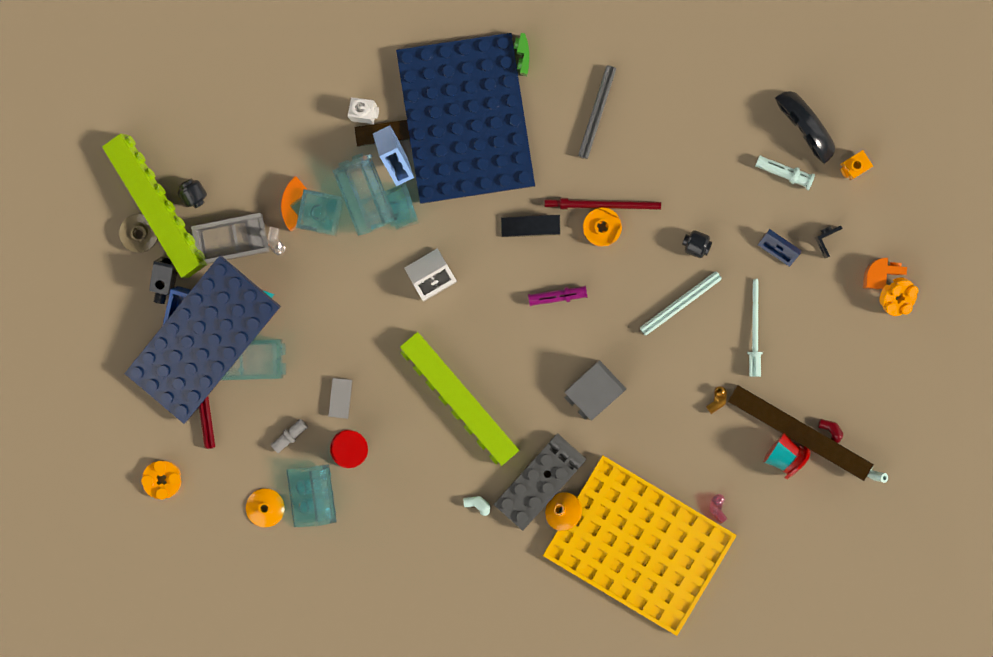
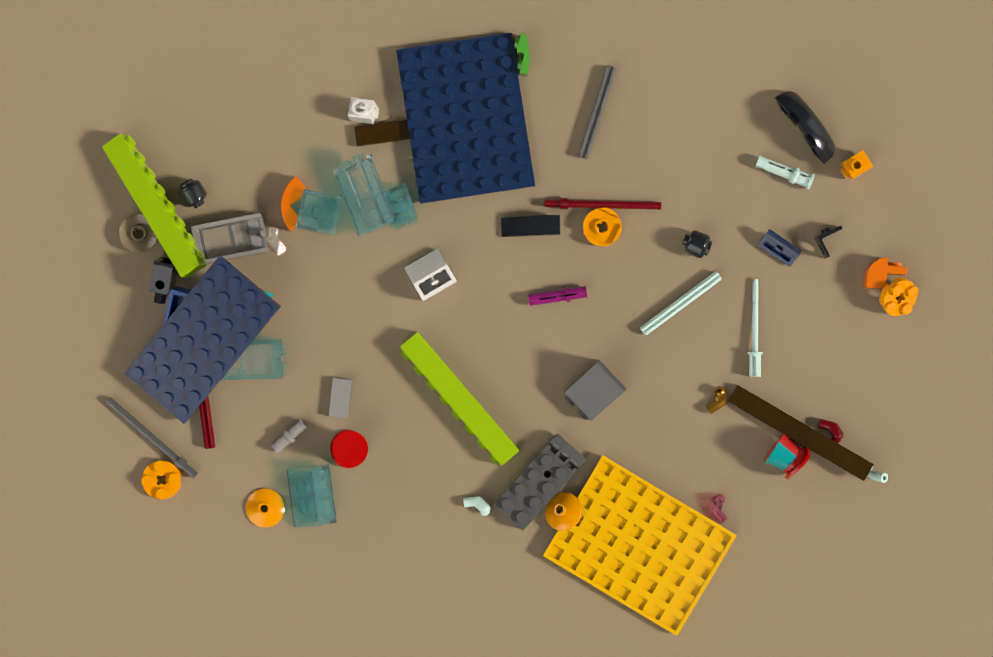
(180, 462): none -> dark grey bar
(393, 155): light blue brick -> none

